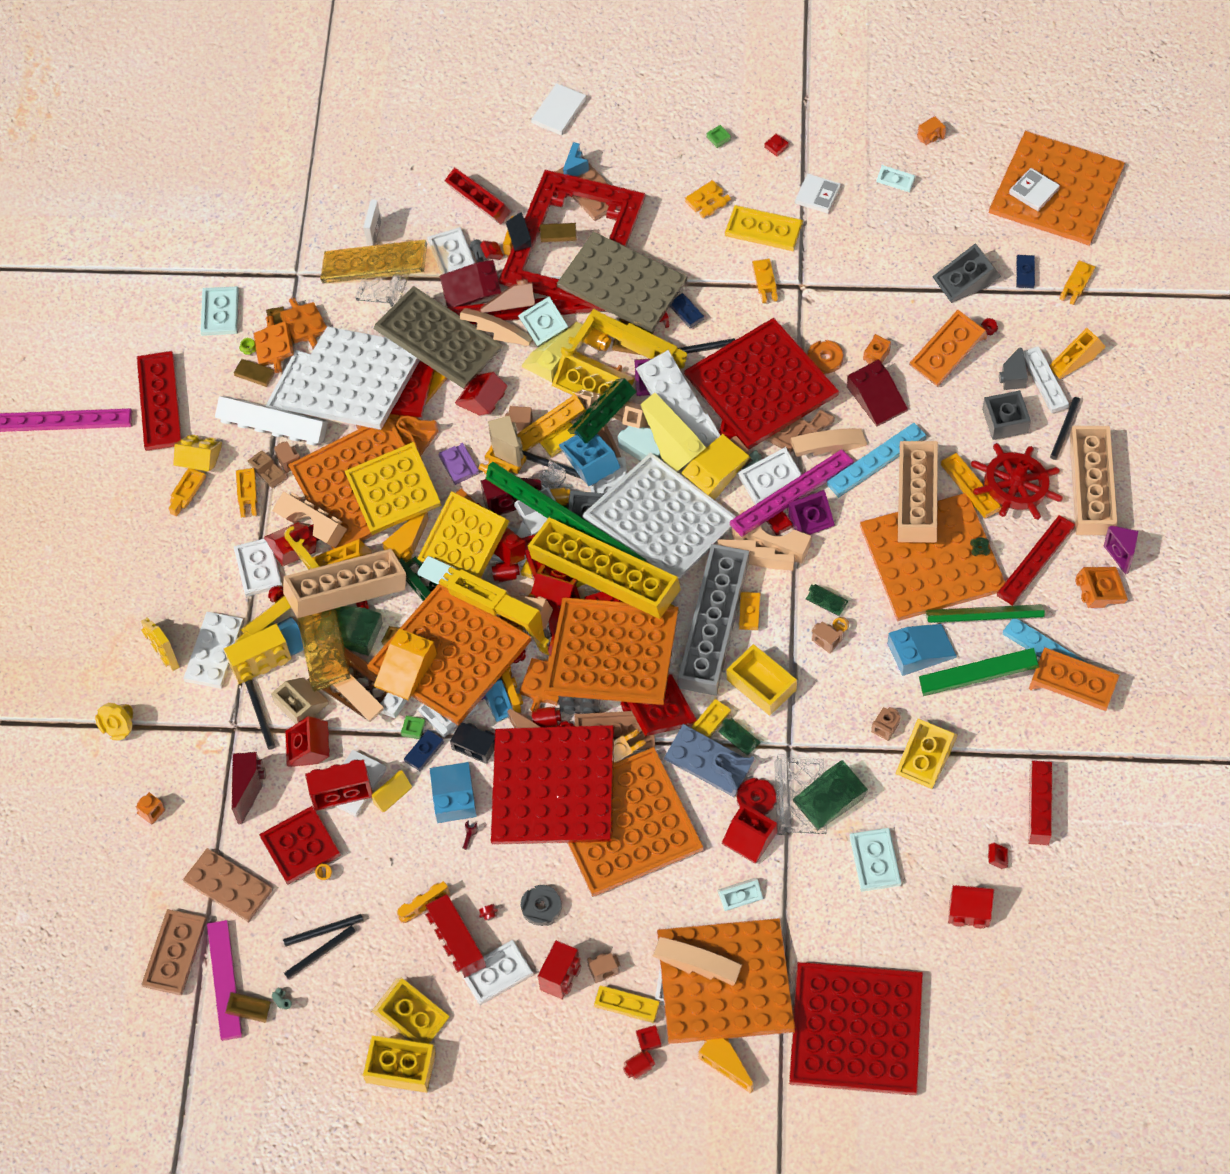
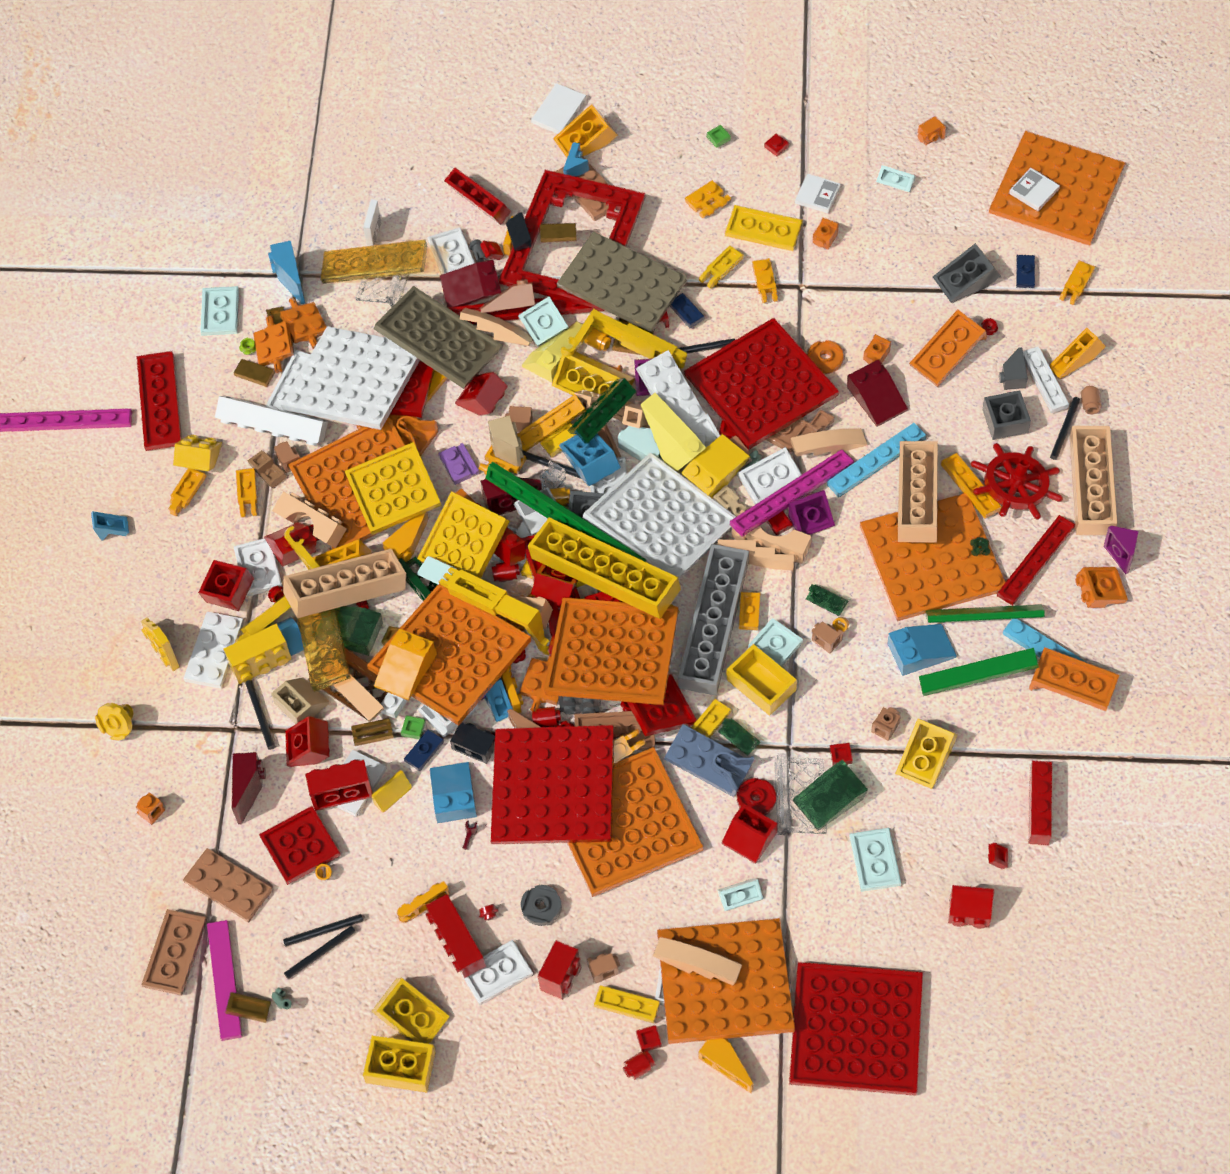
(109, 524): none -> dark azure slope
(226, 585): none -> red brick
(284, 264): none -> dark azure slope
(372, 728): none -> pearl gold tile
(589, 130): none -> light orange slope
(721, 266): none -> yellow hinge
(729, 500): none -> tan plate
(777, 641): none -> light aqua plate
(825, 233): none -> orange brick
(840, 752): none -> red plate
(1091, 400): none -> nougat brick

